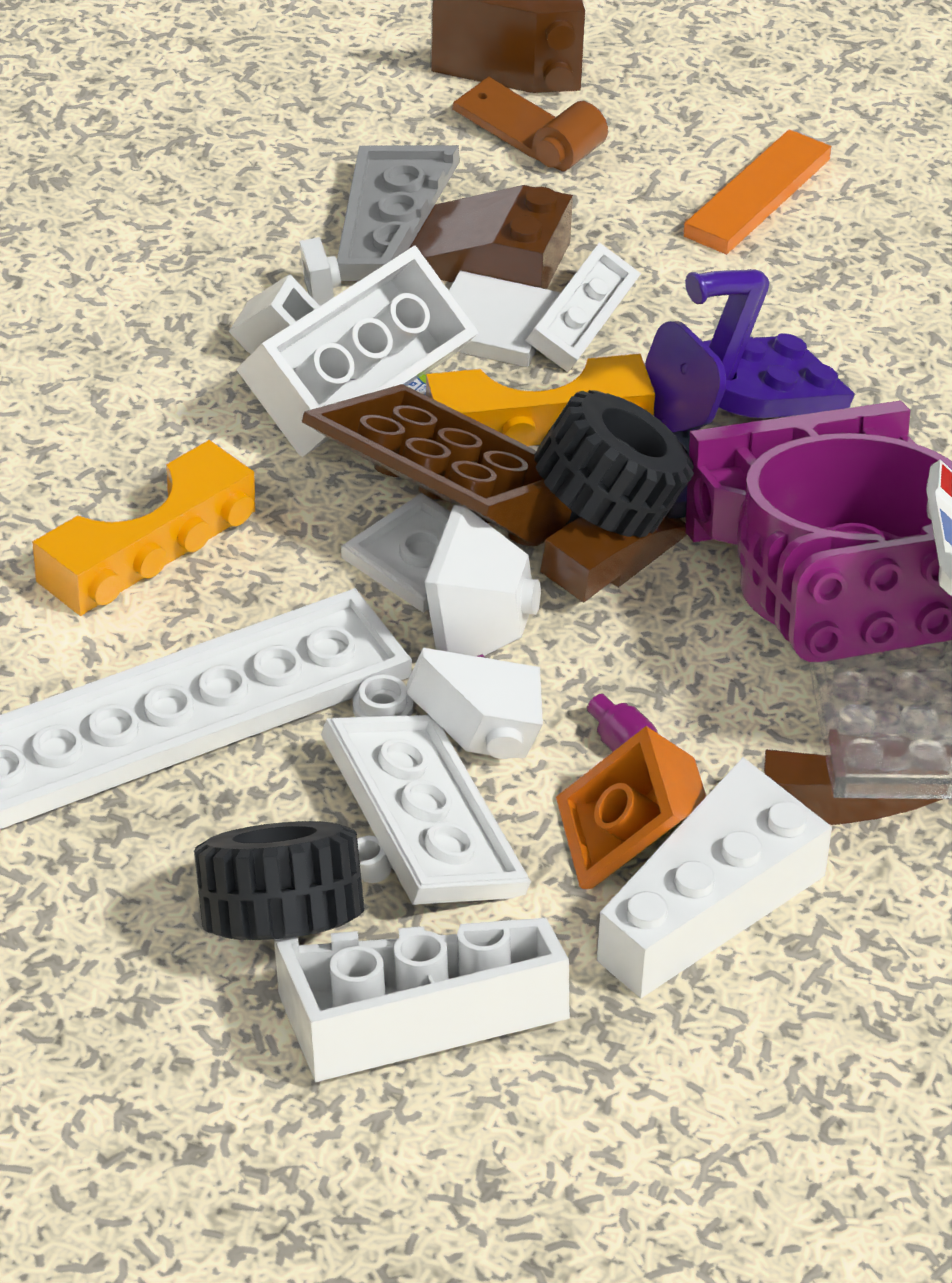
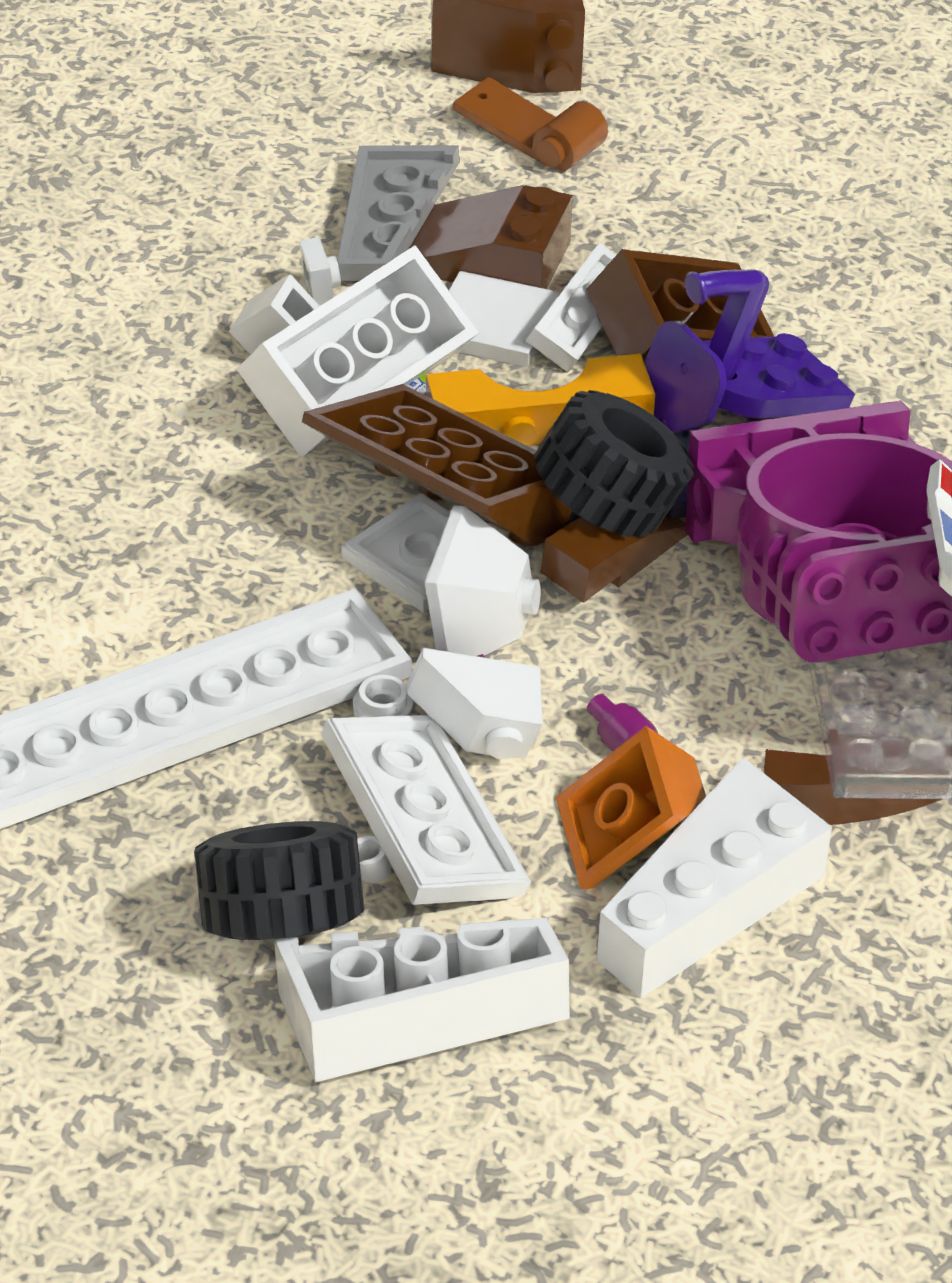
(95, 560): light orange arch -> none
(648, 289): none -> reddish brown slope
(757, 191): orange tile -> none

